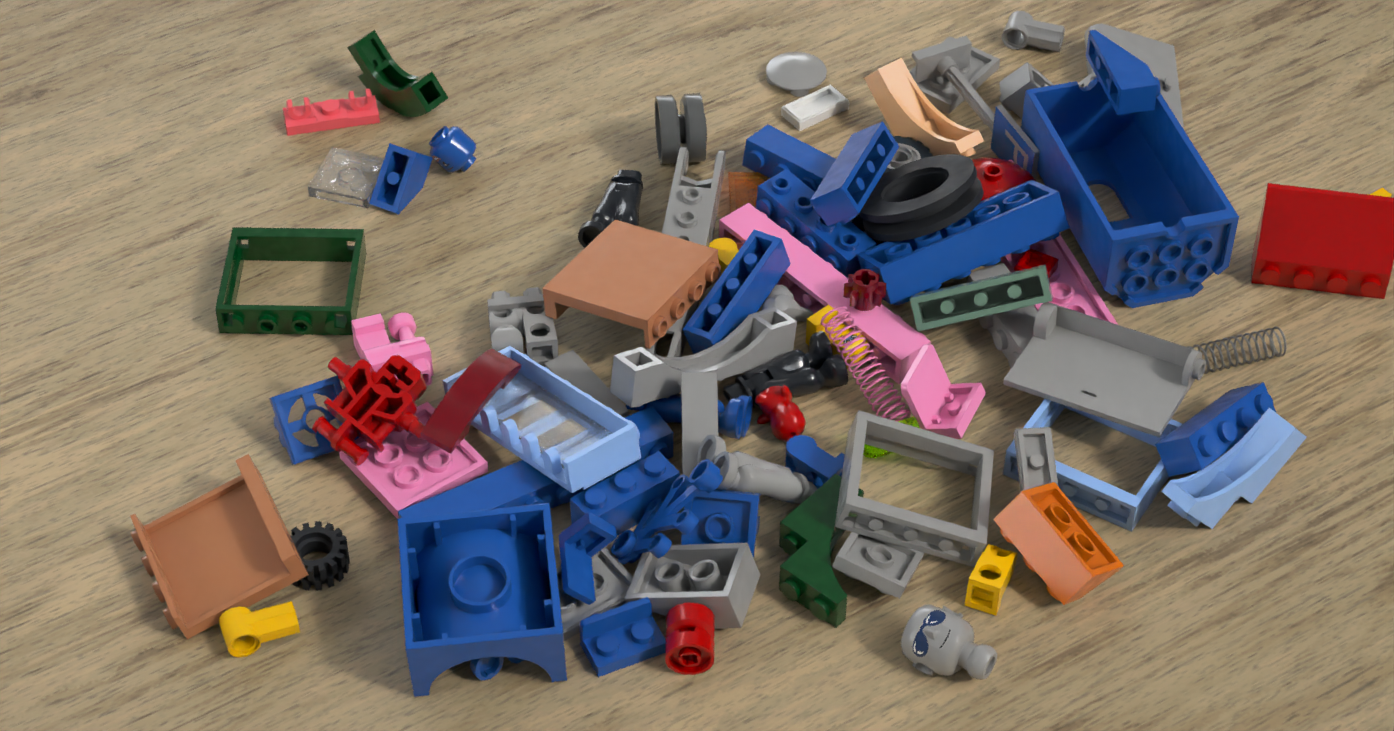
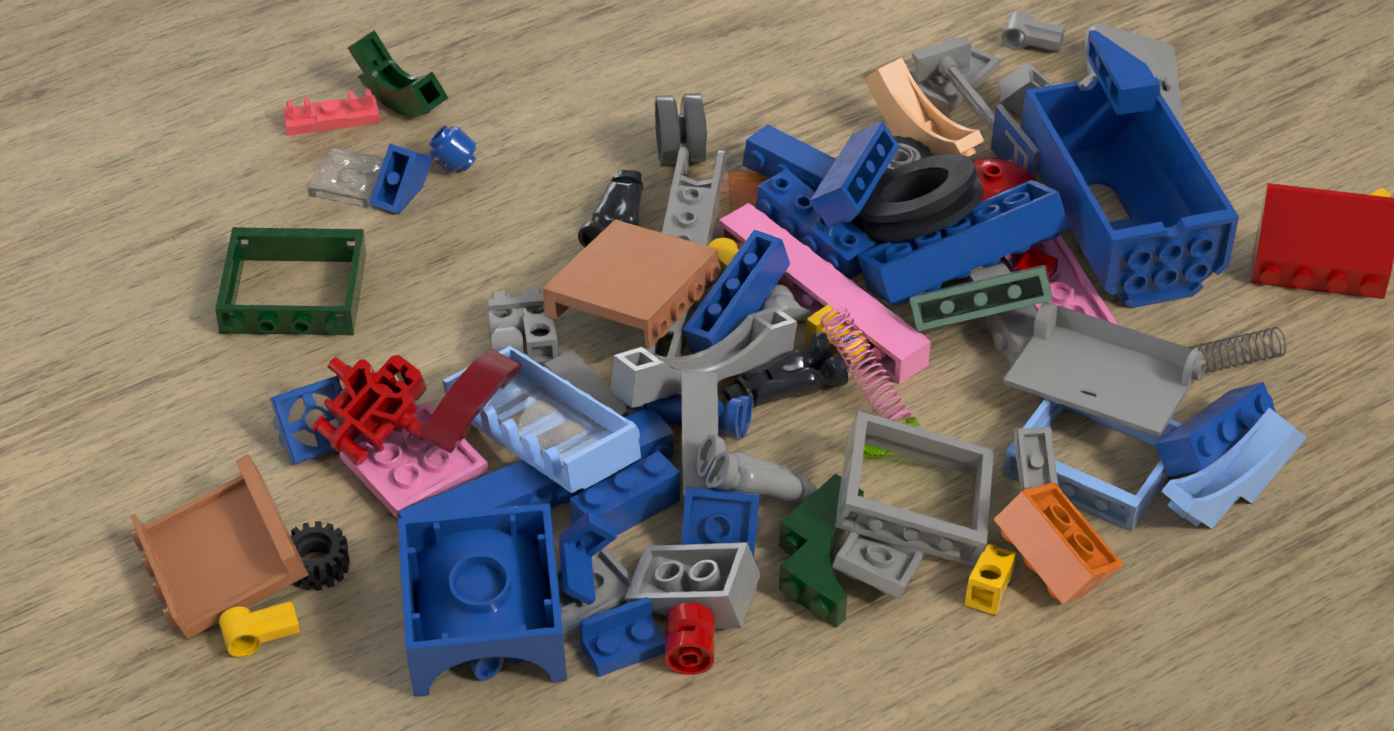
(375, 347): bright pink hips -> none
(664, 515): blue plant -> none
(779, 410): red animal -> none
(796, 72): light grey dish -> none
(811, 461): blue leg -> none
(815, 107): white tile -> none
(864, 290): dark red gear -> none
(937, 402): bright pink bracket -> none
(944, 644): light grey piece -> none

